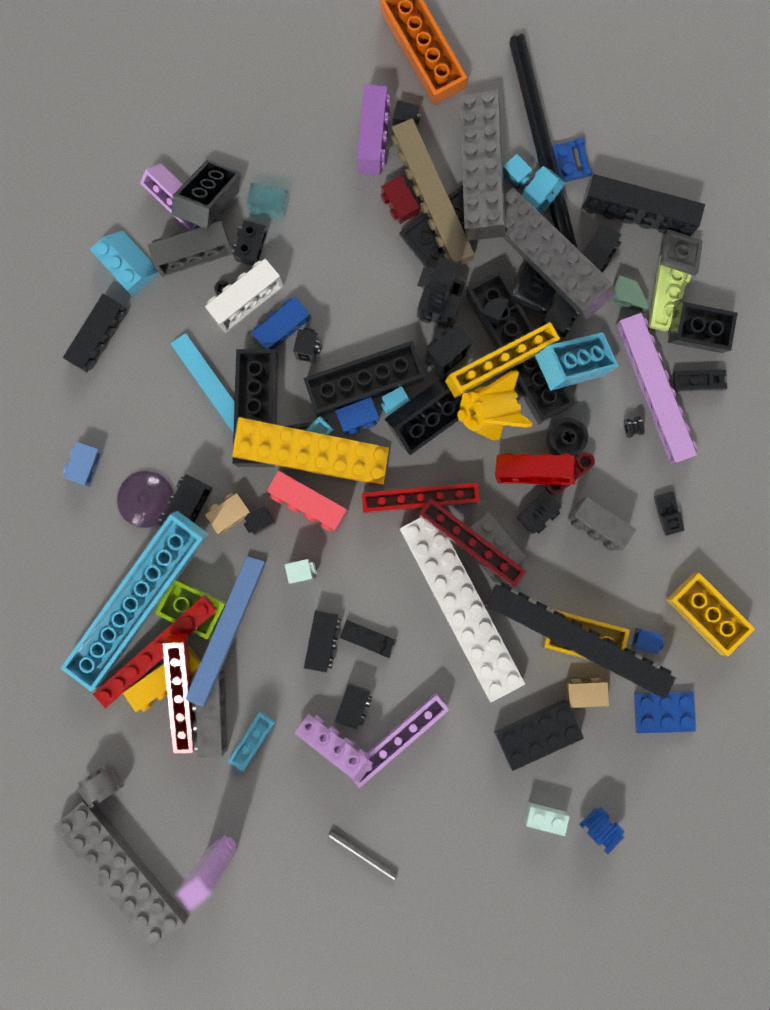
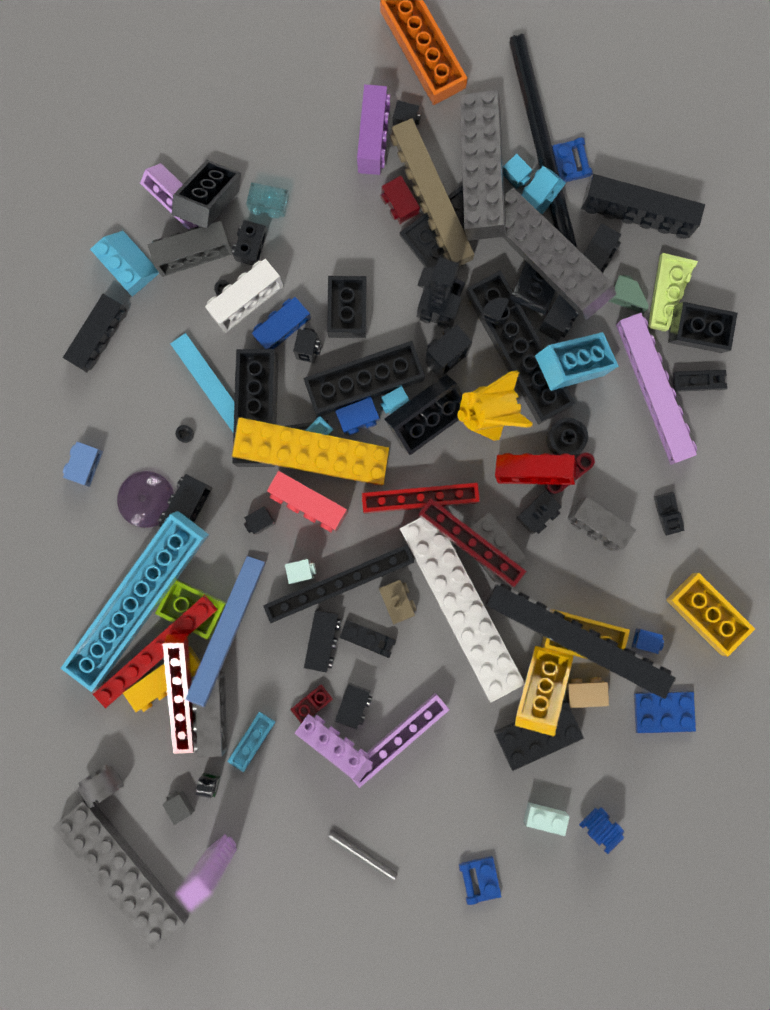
(177, 807): none -> dark grey brick
(186, 439): none -> black bush
(207, 785): none -> black leg
(227, 513): tan brick -> none
(311, 703): none -> dark red slope
(338, 584): none -> black brick
(347, 306): none -> black brick
(397, 601): none -> dark tan brick
(486, 879): none -> blue plate
(501, 360): yellow brick -> none
(544, 690): none -> yellow brick
(634, 427): black wheel -> none
(681, 252): dark grey plate -> none

